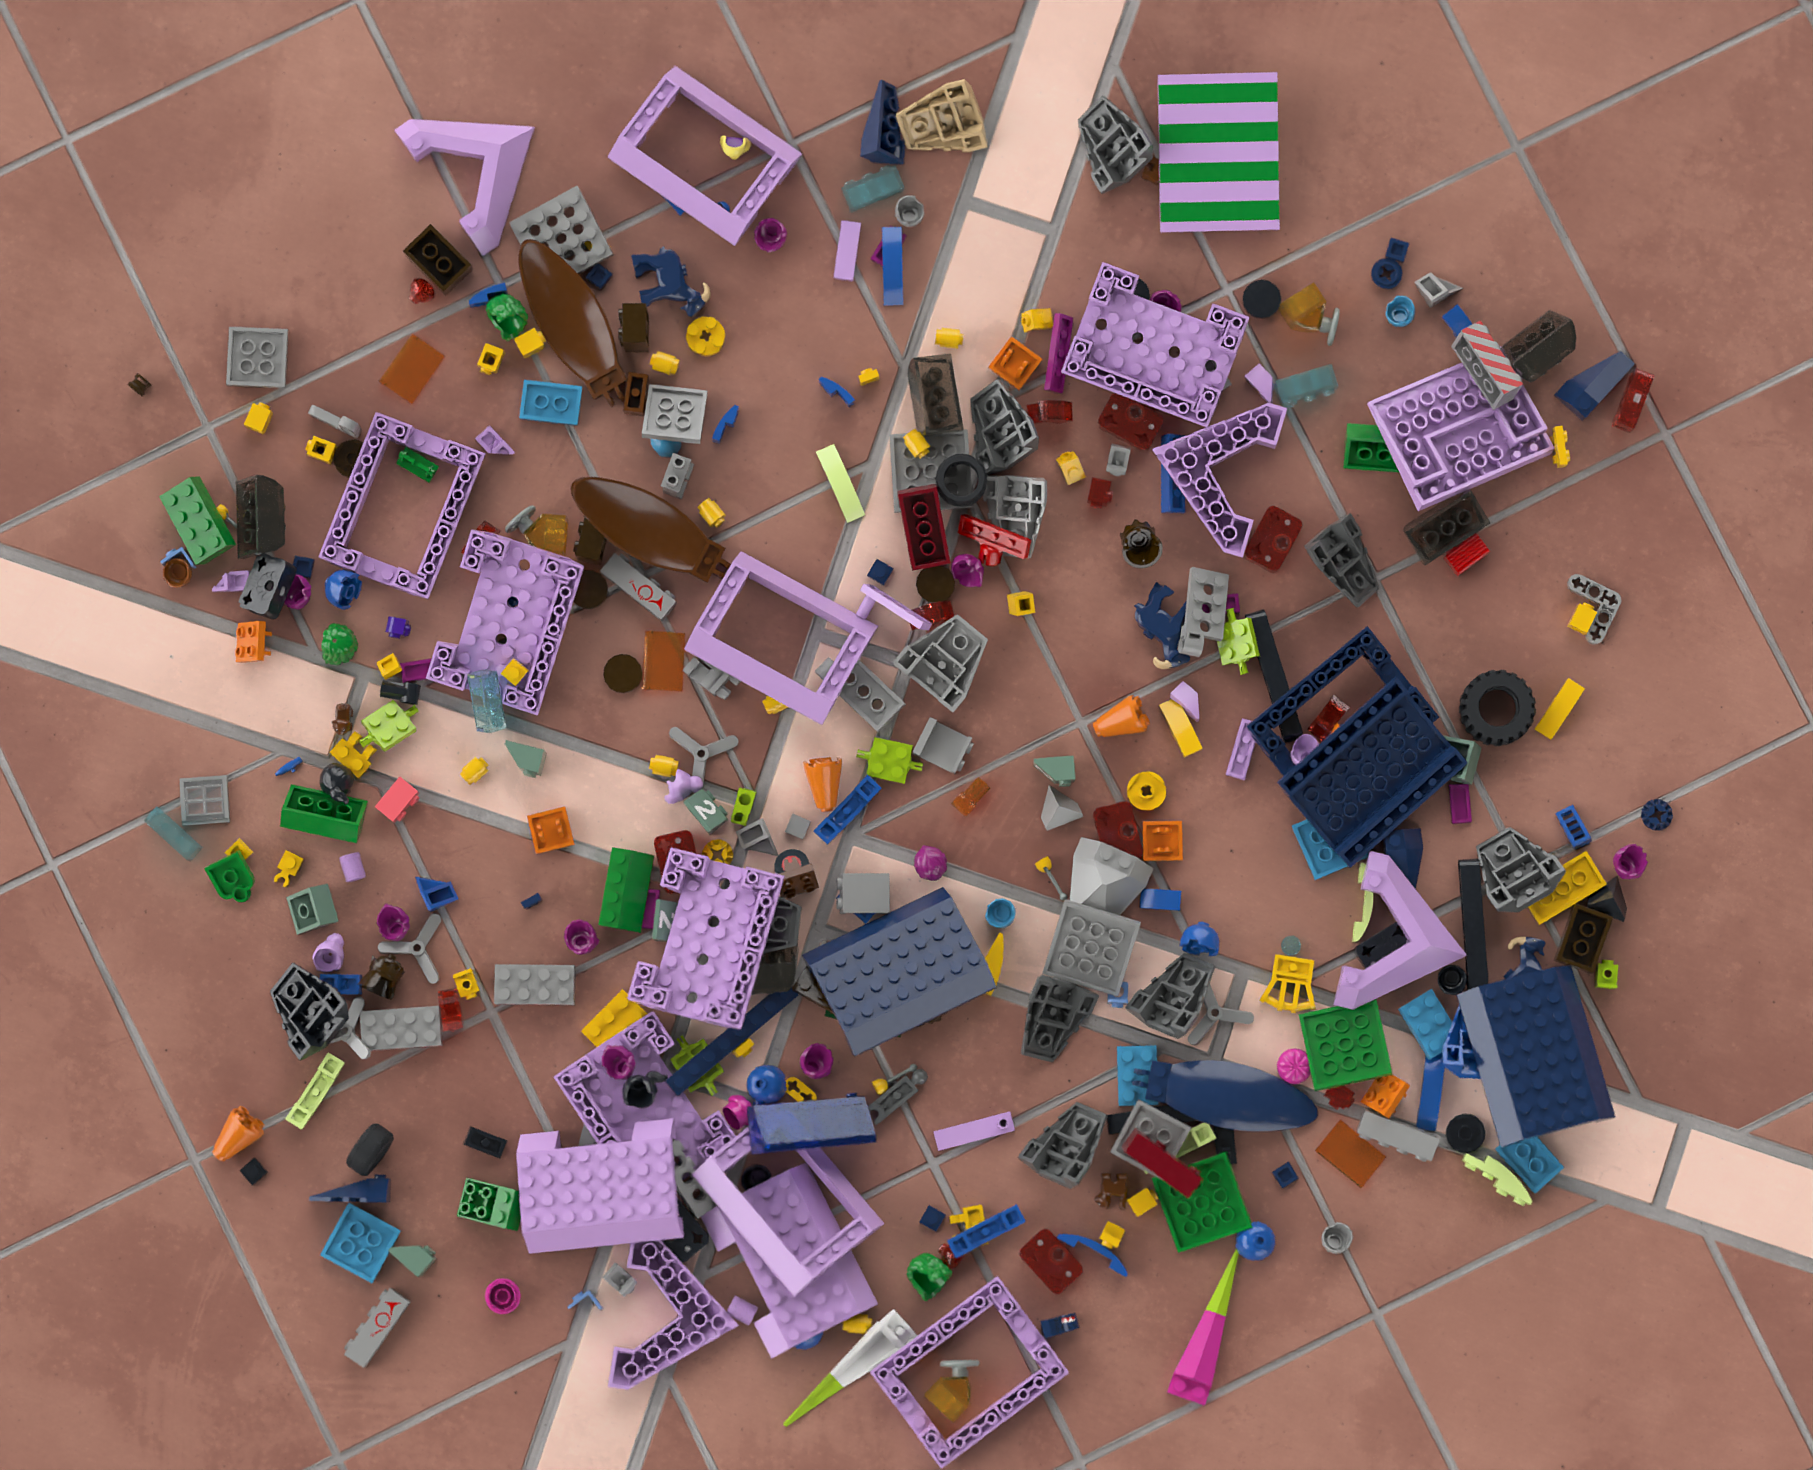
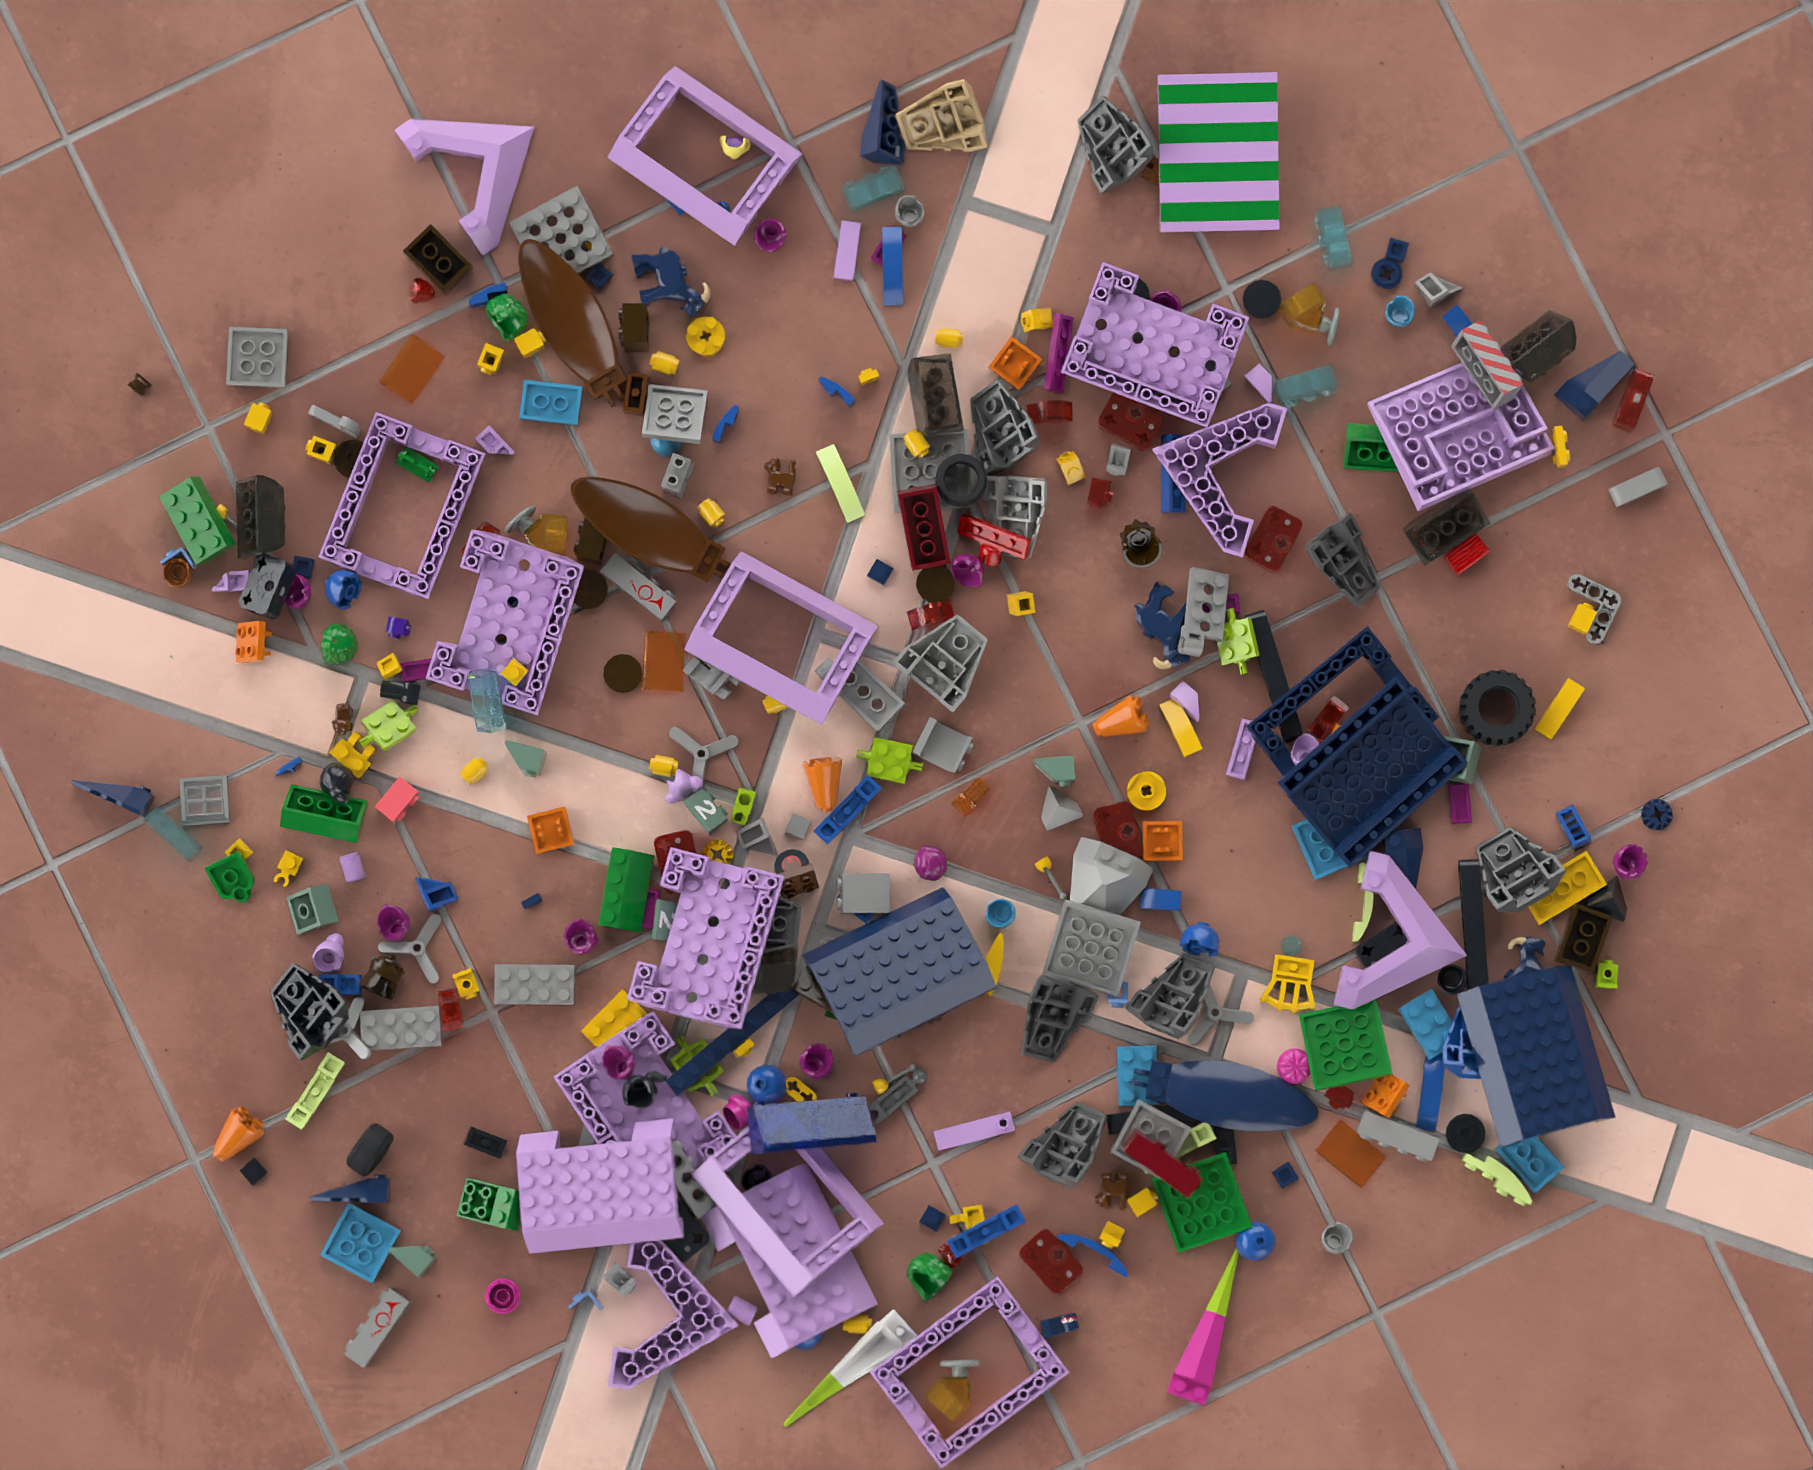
(129, 797): none -> dark blue wedge
(780, 479): none -> reddish brown animal
(874, 594): lavender piece -> none
(1333, 238): none -> clear light blue brick
(1638, 487): none -> light grey beam

